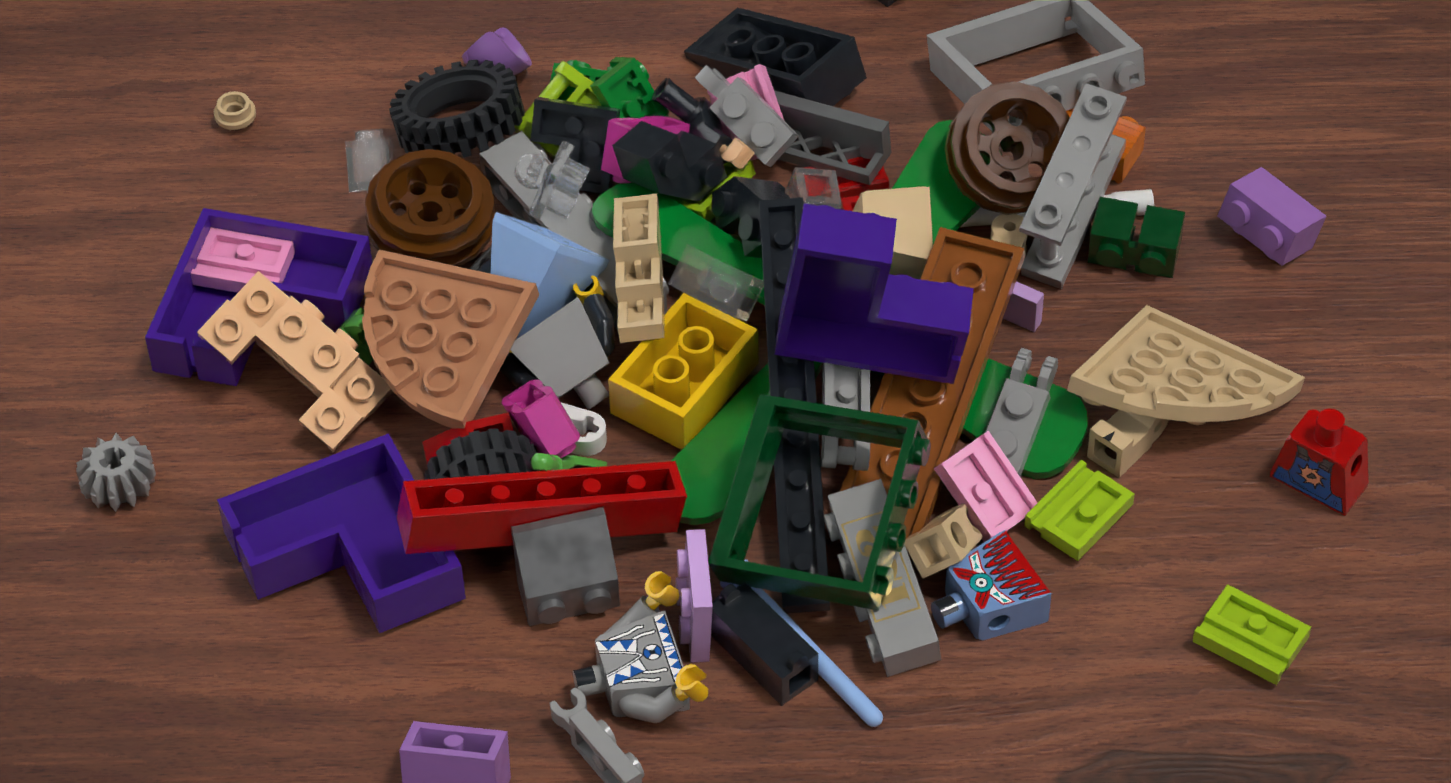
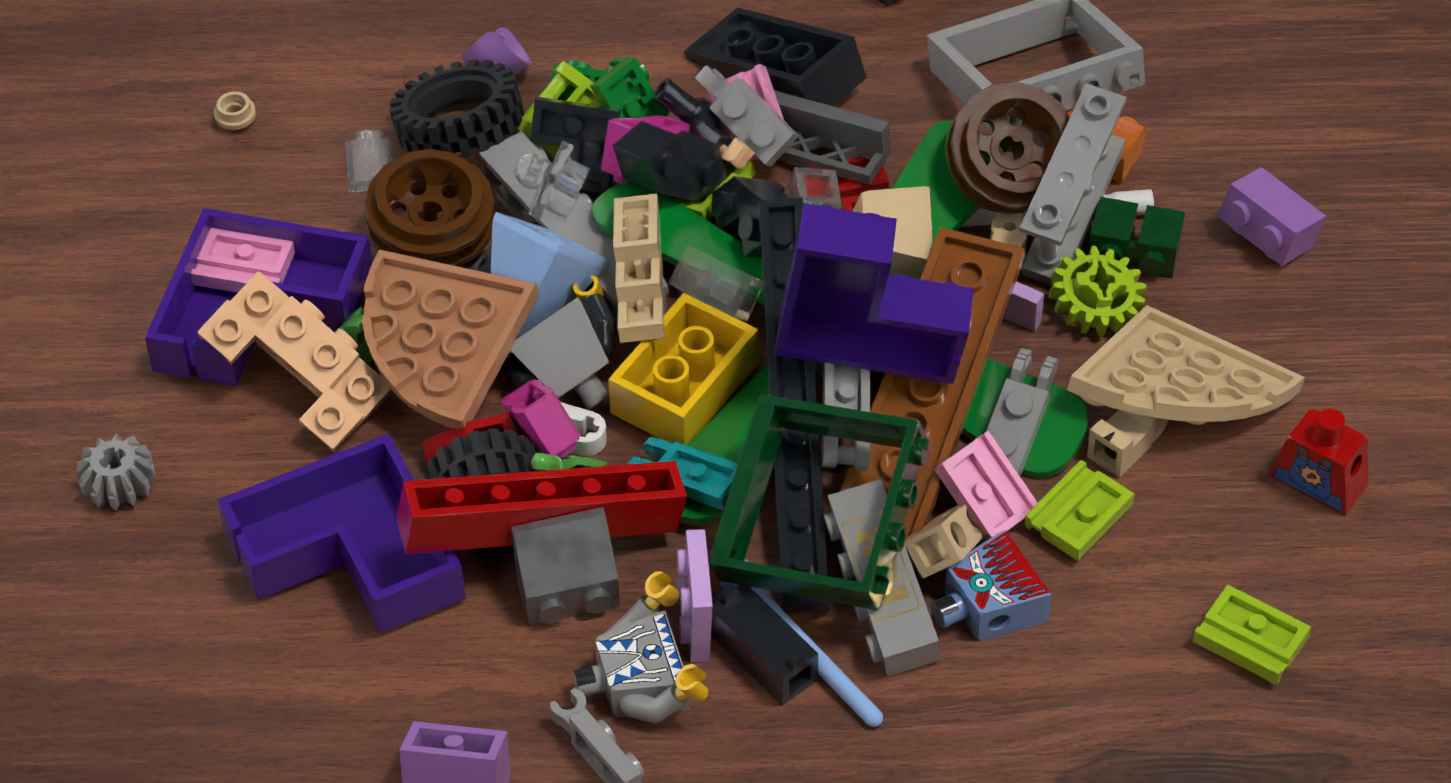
(703, 474): none -> teal hinge
(1097, 290): none -> lime gear

